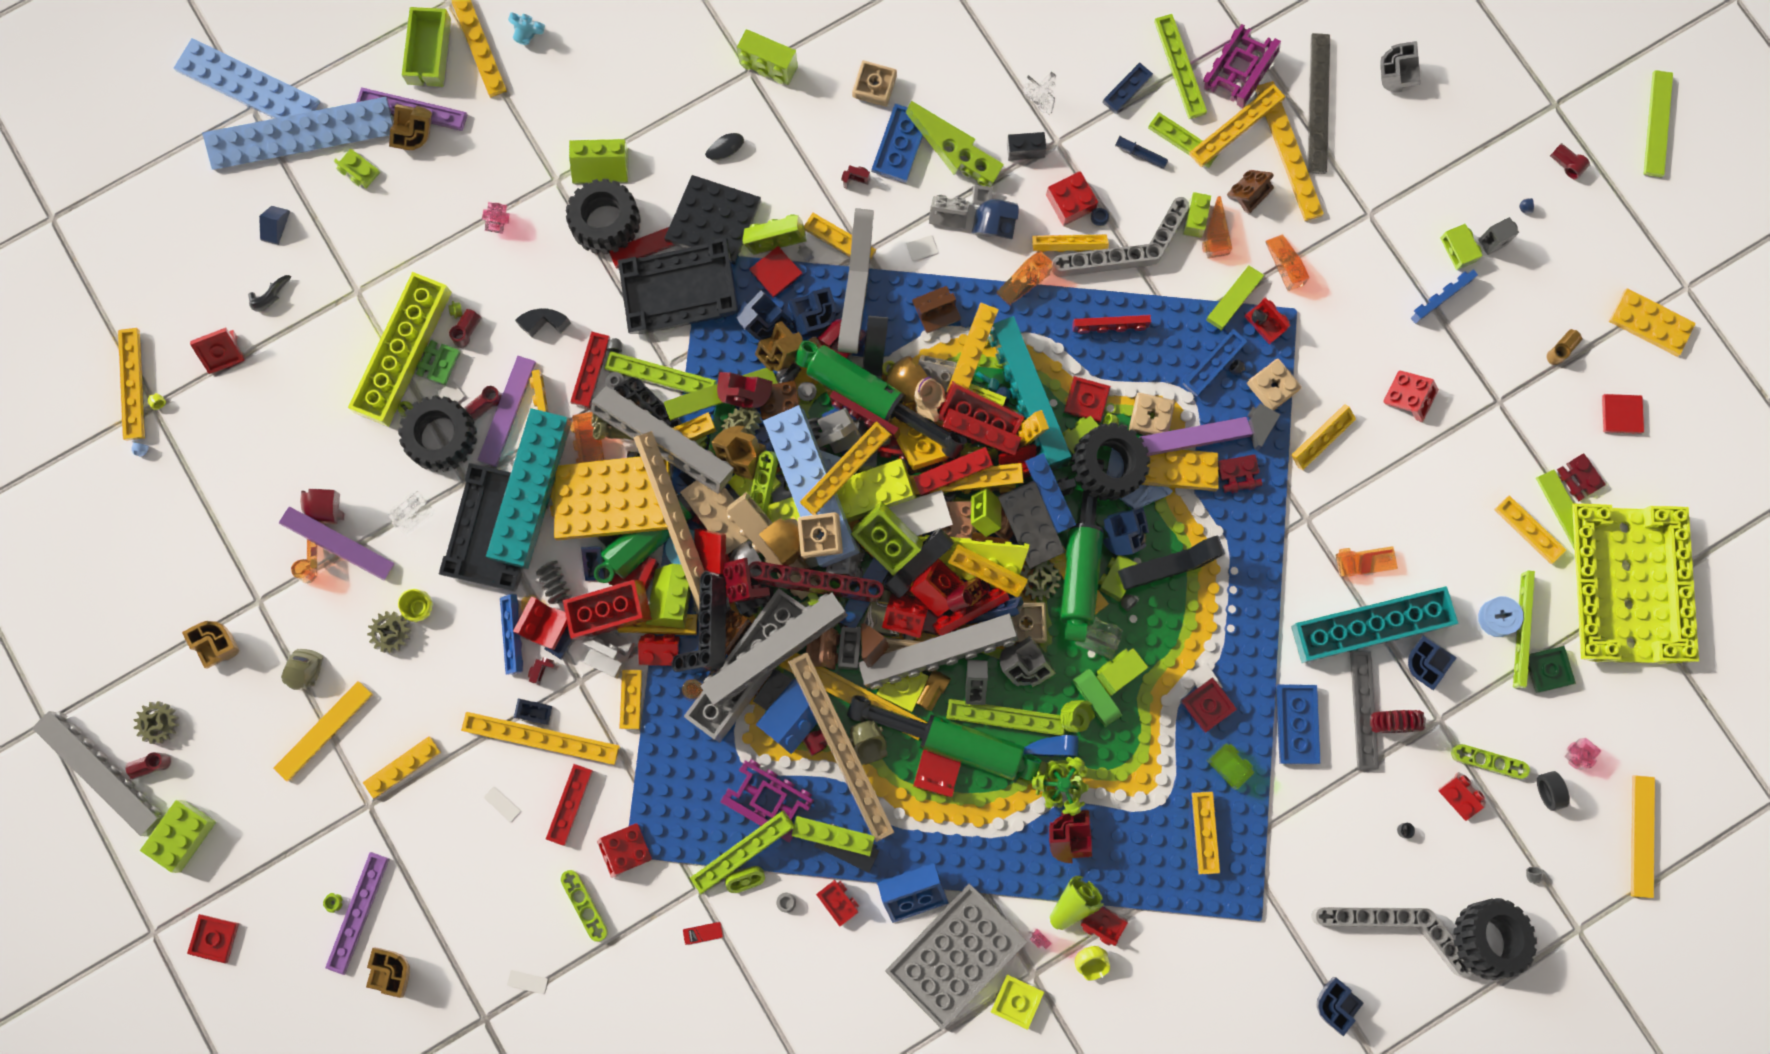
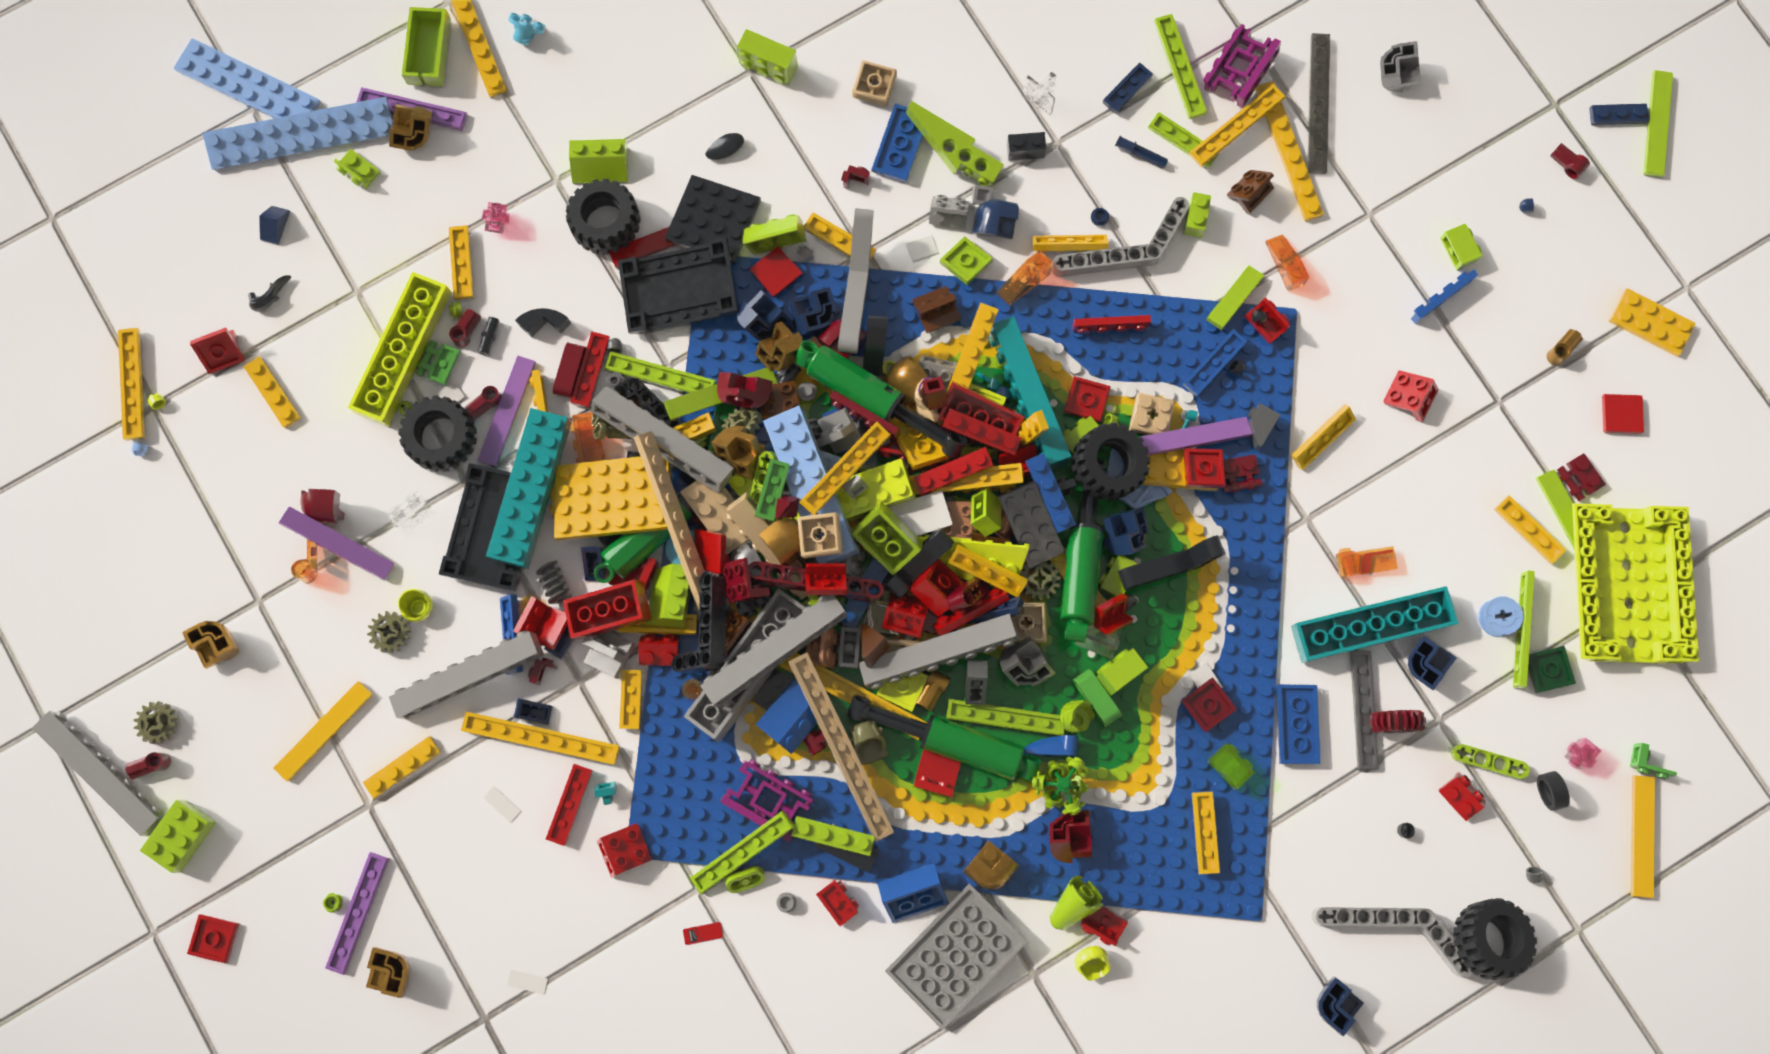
(272, 392): none -> yellow plate
(302, 669): olive helmet -> none
(461, 262): none -> yellow plate
(466, 675): none -> light grey brick
(488, 336): none -> black pin
(568, 370): none -> dark red beam
(586, 904): lime beam -> none
(606, 791): none -> teal tile
(771, 489): none -> bright green plate
(787, 507): none -> dark red slope
(825, 579): none -> red bracket
(855, 486): none -> light grey tile
(935, 393): none -> dark red brick
(966, 260): none -> lime plate
(991, 867): none -> pearl gold brick
(1017, 1002): neon yellow plate -> none
(1039, 939): clear pink plate -> none
(1071, 198): red brick -> none
(1111, 615): none -> red bracket
(1191, 415): none -> teal hand
(1204, 468): none -> red tile
(1217, 237): clear orange slope -> none
(1274, 396): tan brick -> none
(1499, 235): dark grey brick -> none
(1619, 114): none -> dark blue plate
(1639, 758): none -> bright green bracket

